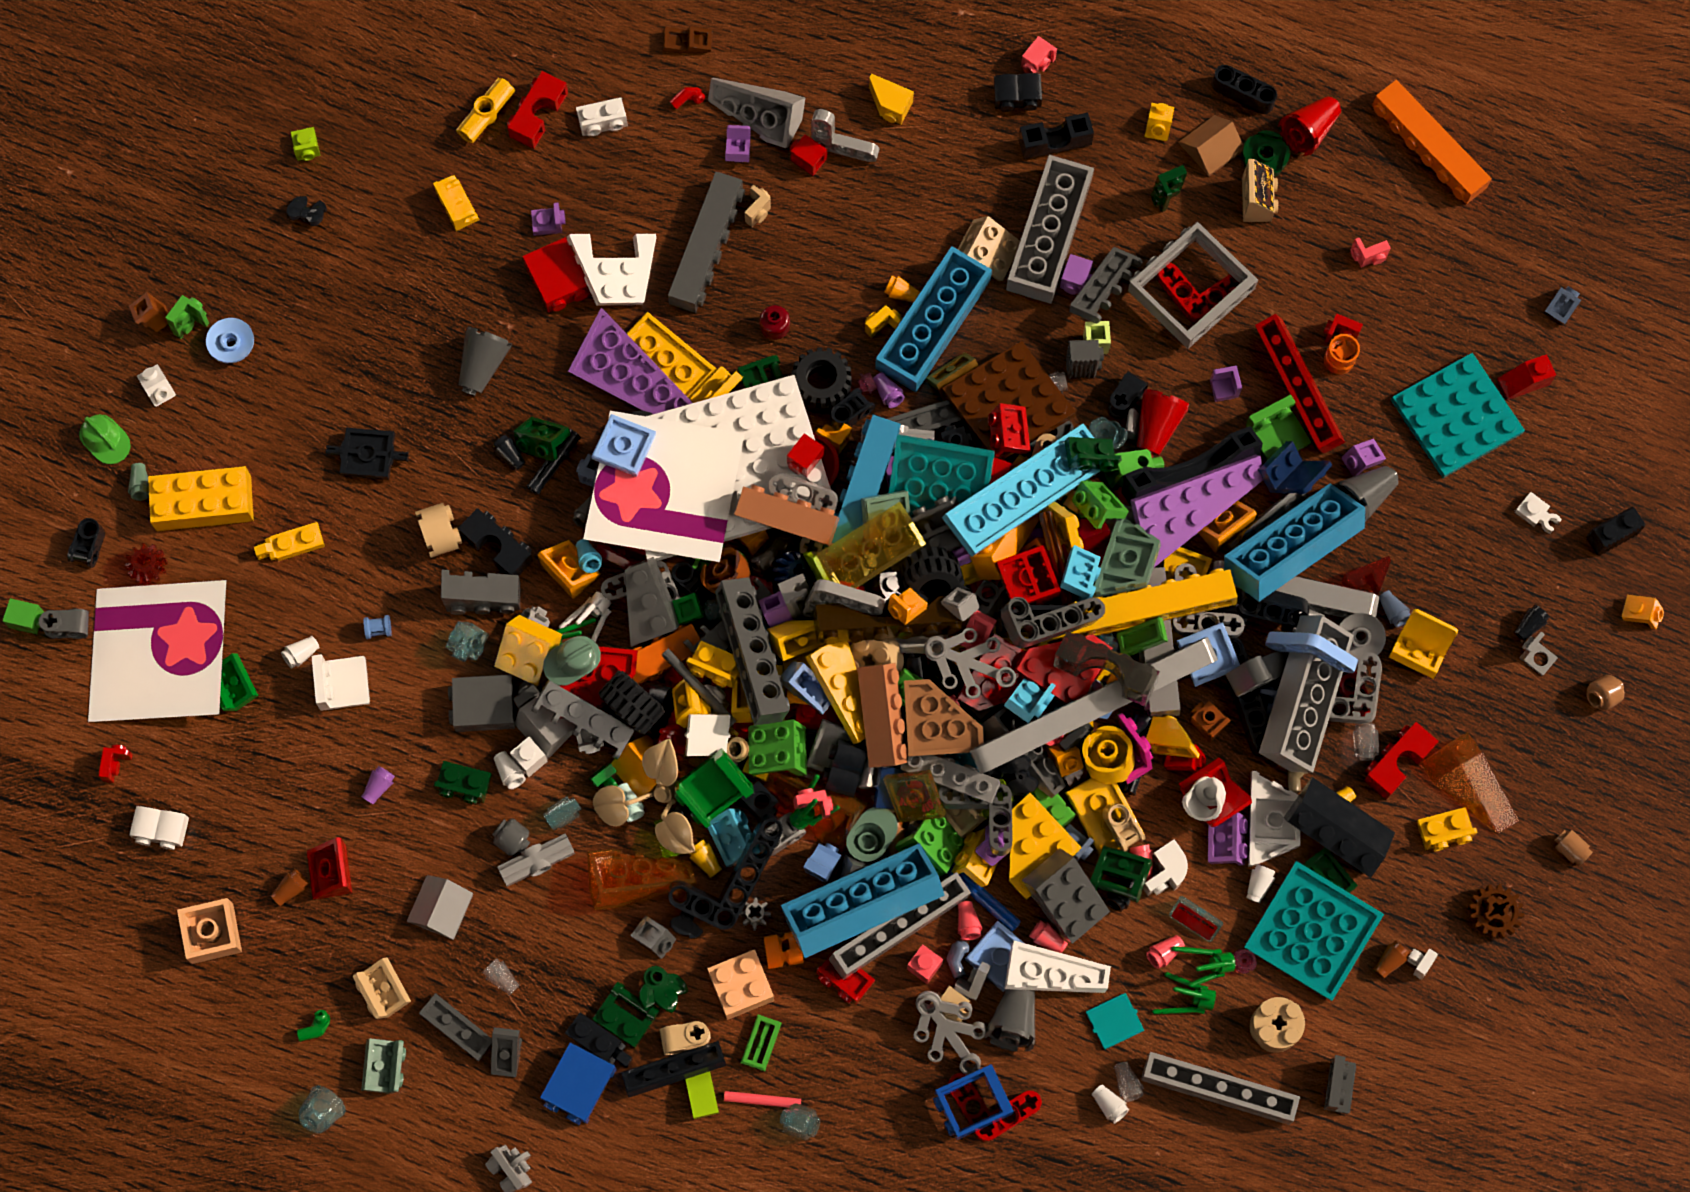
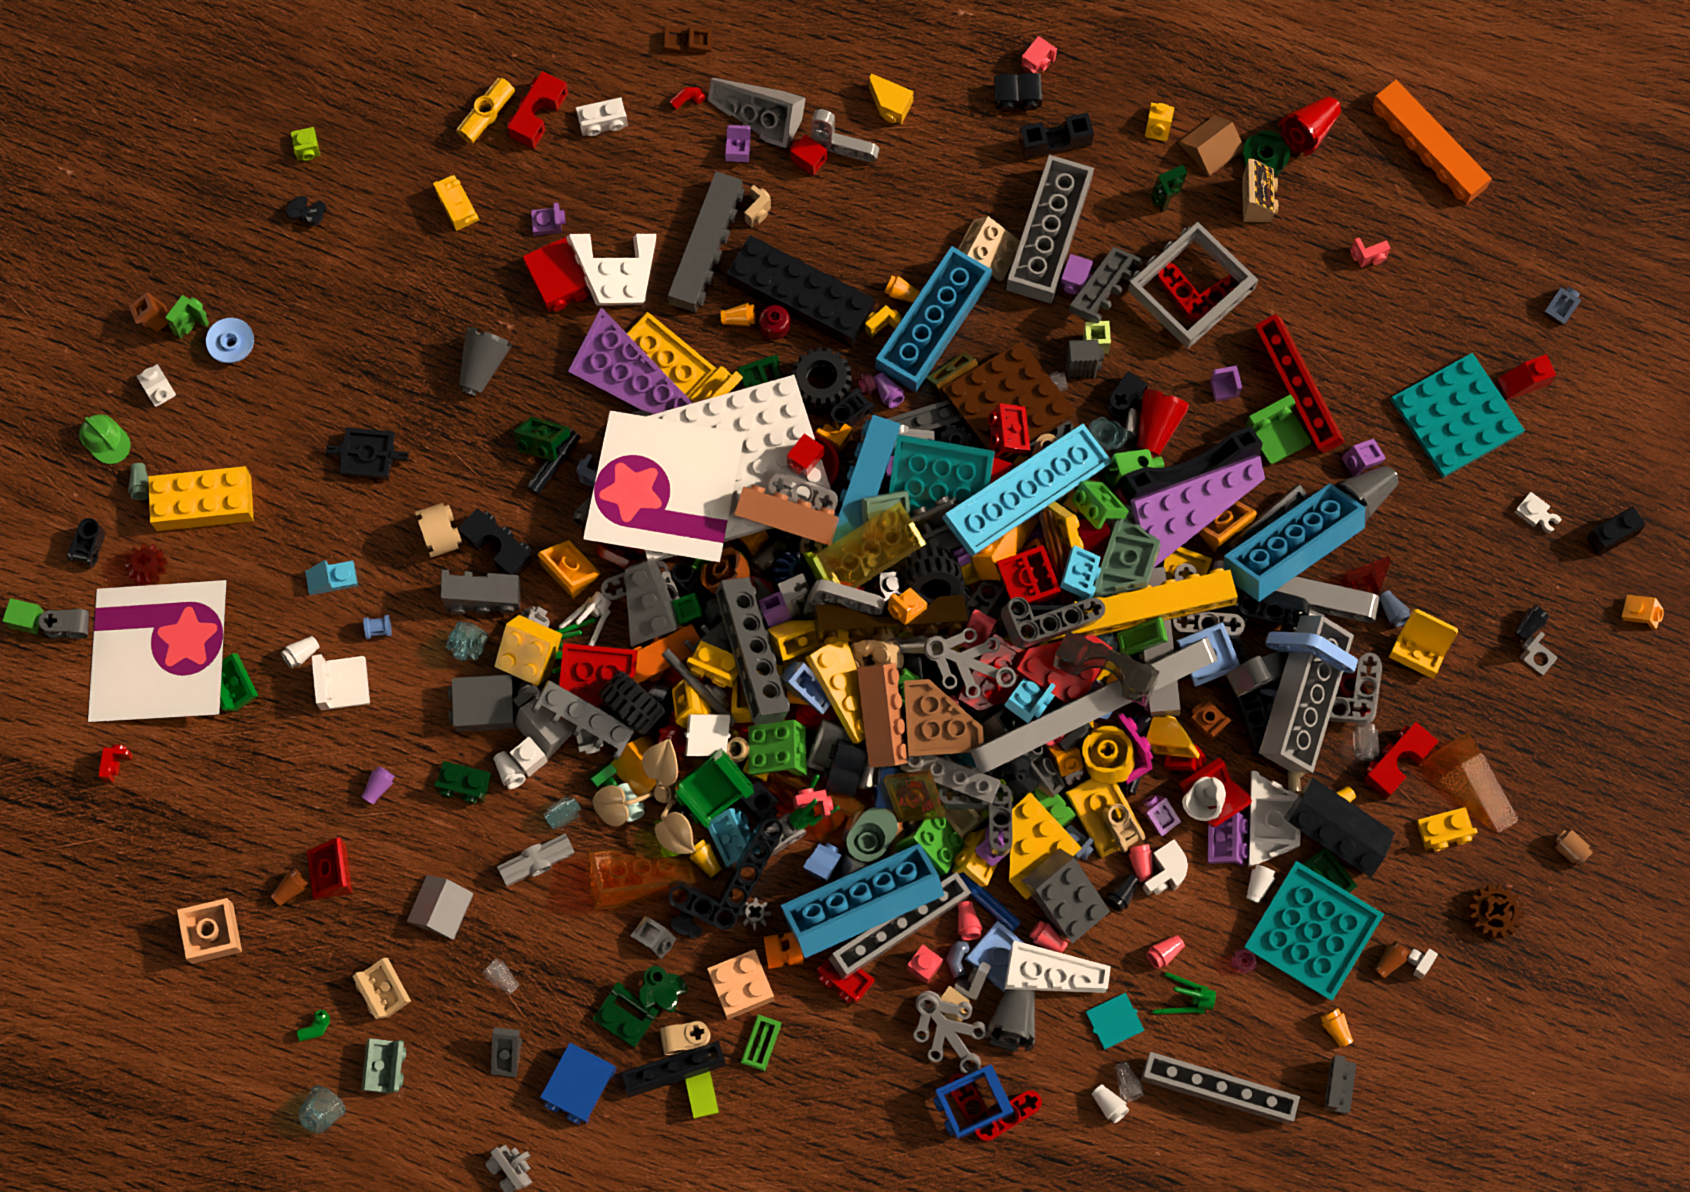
(159, 827): white brick -> none
(291, 543): yellow hinge -> none
(329, 578): none -> medium azure slope
(456, 1027): dark grey plate -> none
(508, 452): black cone -> none
(511, 837): dark grey head -> none
(571, 660): sand green piece -> none
(588, 557): medium azure cone -> none
(598, 1040): black hinge -> none
(623, 445): light blue tile -> none
(741, 315): none -> light orange cone
(758, 1099): coral bar -> none
(800, 1122): clear light blue head -> none
(801, 290): none -> black brick
(961, 603): light grey slope -> none
(1091, 454): dark green bracket -> none
(1122, 866): dark green plate -> none
(1159, 814): none -> medium lavender bracket
(1196, 919): slope -> none
(1219, 963): green plant -> none
(1250, 98): black beam -> none
(1288, 1015): tan brick -> none
(1289, 474): dark blue bracket -> none
(1337, 1027): none -> light orange cone
(1341, 354): orange wheel -> none
(1342, 325): red bracket -> none
(1374, 632): light grey dish -> none
(1605, 692): medium nougat head -> none

